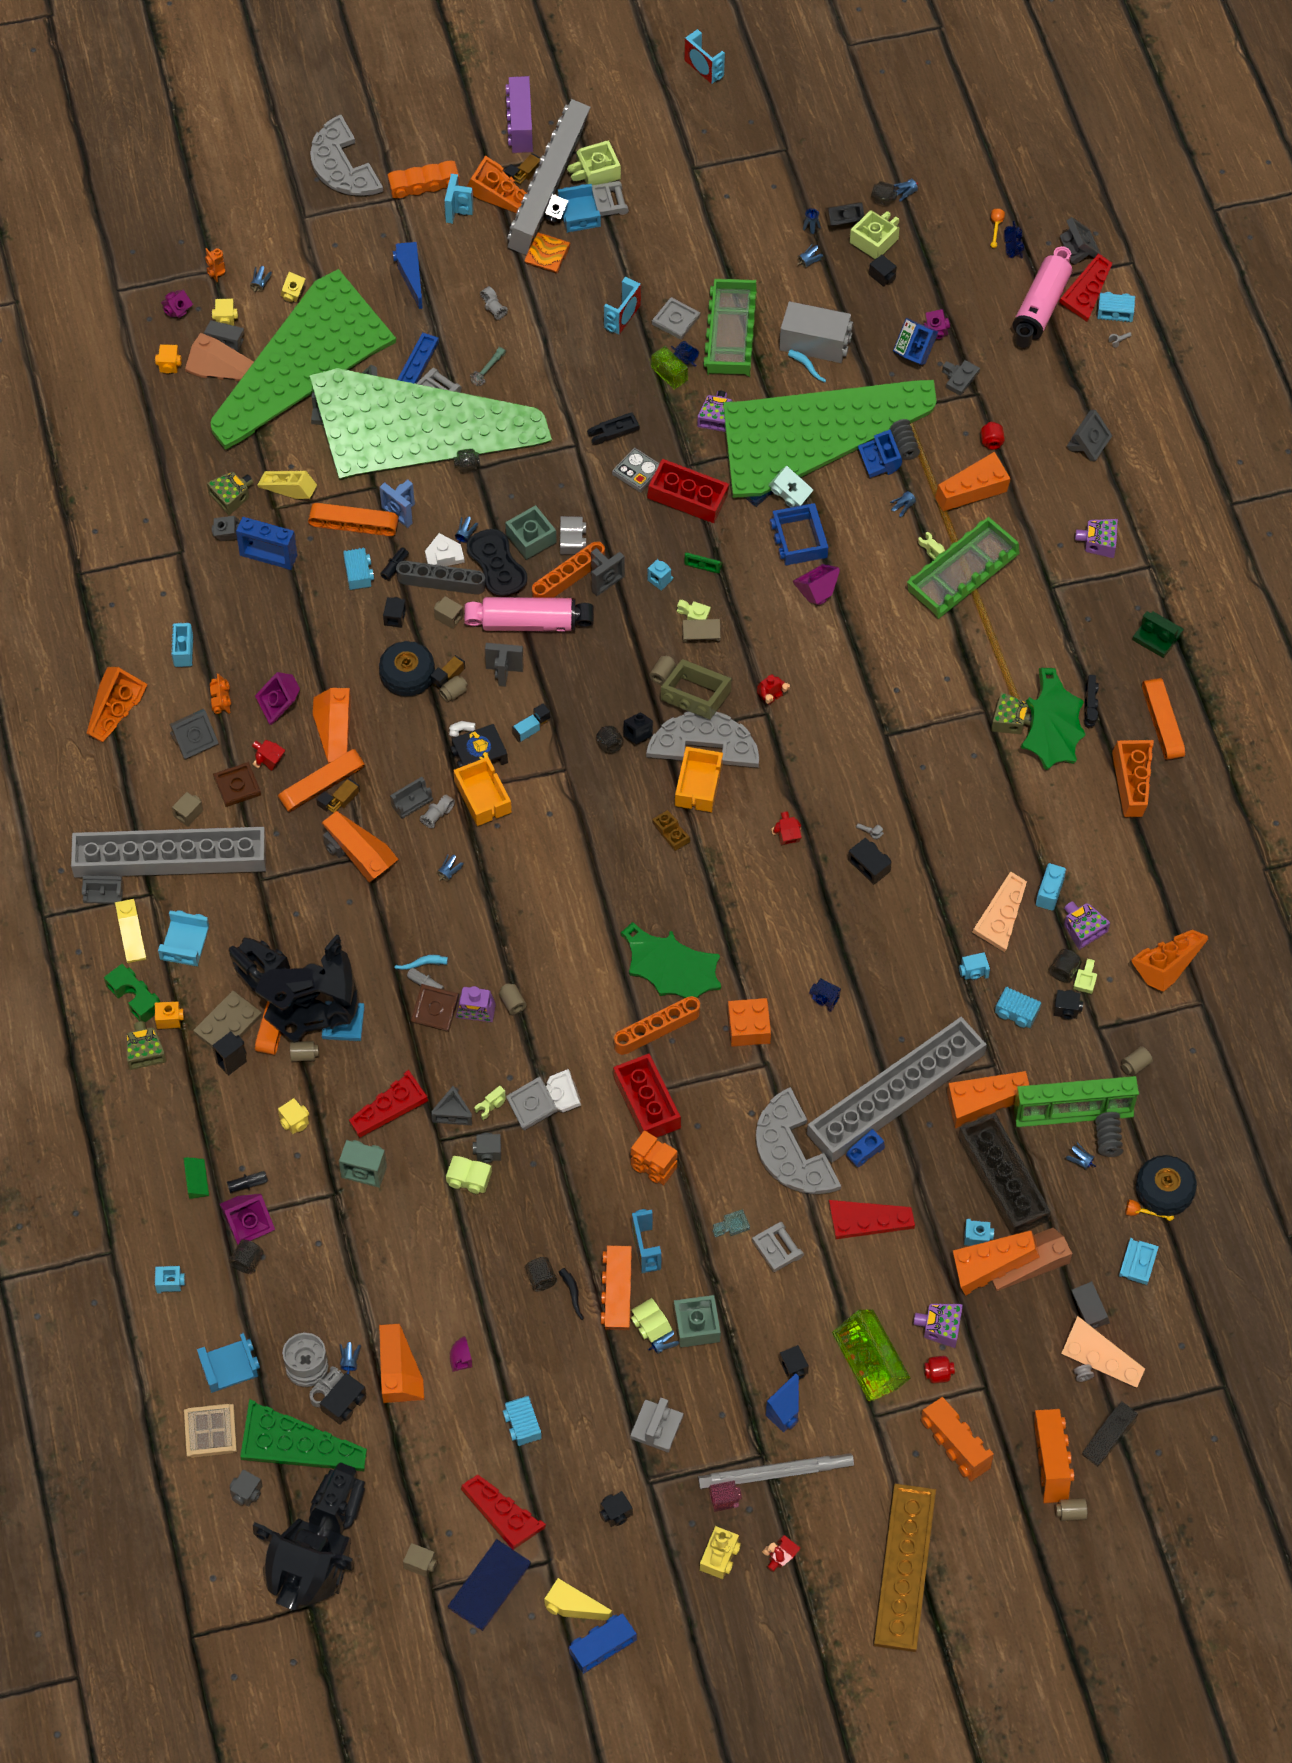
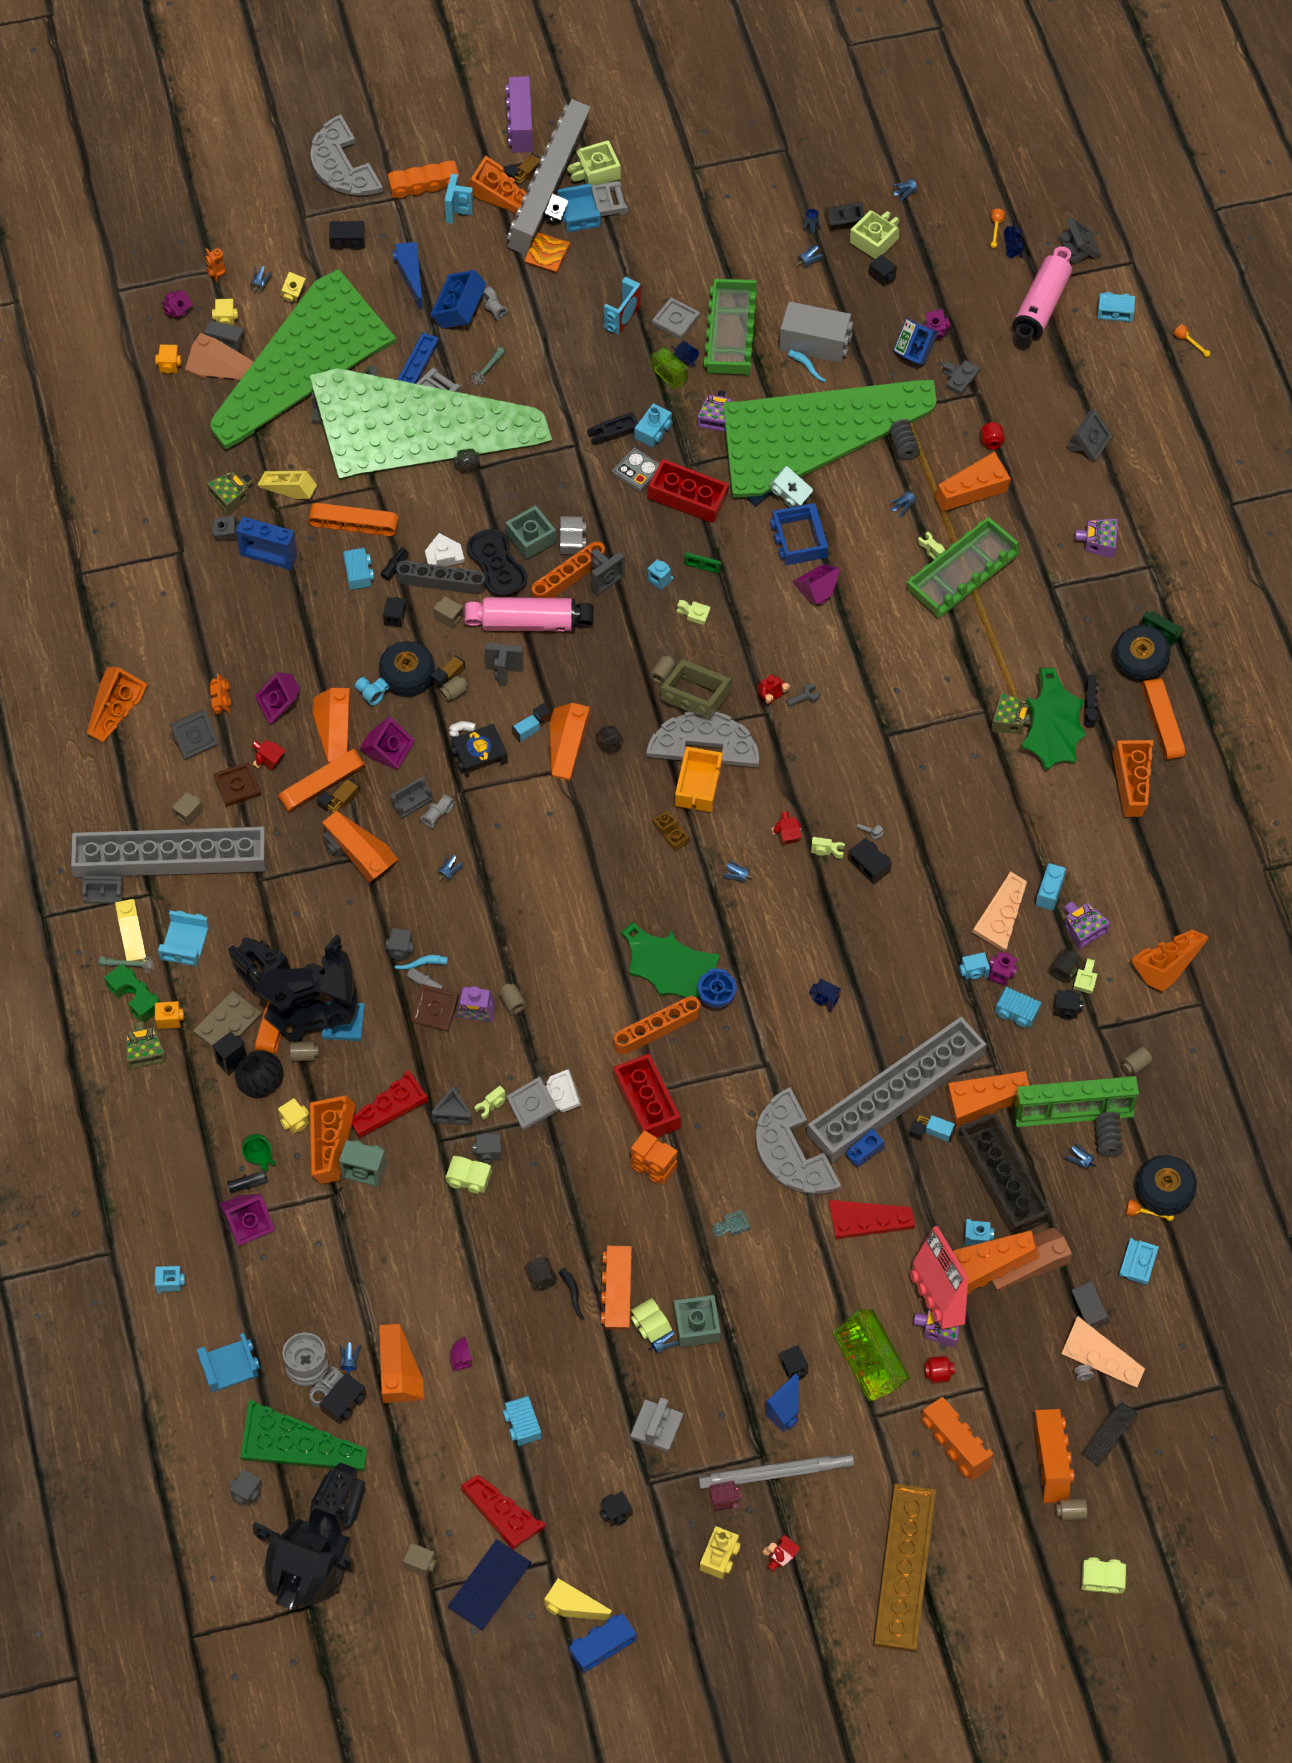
(147, 963): none -> sand green piece
(182, 644): medium azure brick -> none
(196, 1177): green slope -> none
(210, 1430): clear piece -> none
(246, 1256): clear smoke piece -> none
(258, 1150): none -> green piece
(259, 1073): none -> black wheel
(330, 1129): none -> orange wedge
(347, 234): none -> black brick
(373, 692): none -> medium azure piece
(387, 743): none -> magenta slope
(399, 501): medium blue bracket -> none
(400, 944): none -> dark grey brick
(458, 299): none -> blue brick
(462, 534): flat silver piece -> none
(479, 792): light orange piece -> none
(567, 734): none -> orange wedge
(638, 728): black brick -> none
(651, 1257): dark azure panel -> none
(653, 425): none -> medium azure brick
(701, 629): dark tan hinge -> none
(710, 68): medium azure panel -> none
(716, 988): none -> blue cylinder
(741, 873): none -> flat silver piece
(749, 1022): orange brick -> none
(772, 1249): light grey plate -> none
(806, 695): none -> dark grey bar
(825, 846): none -> yellowish green plate
(881, 454): blue brick -> none
(884, 193): clear smoke head -> none
(935, 1127): none -> piece
(941, 1280): none -> coral slope
(1002, 968): none -> magenta brick
(1085, 290): red wing -> none
(1103, 1576): none -> yellowish green brick
(1114, 337): light grey hand -> none
(1142, 653): none -> black wheel
(1182, 332): none -> hinge

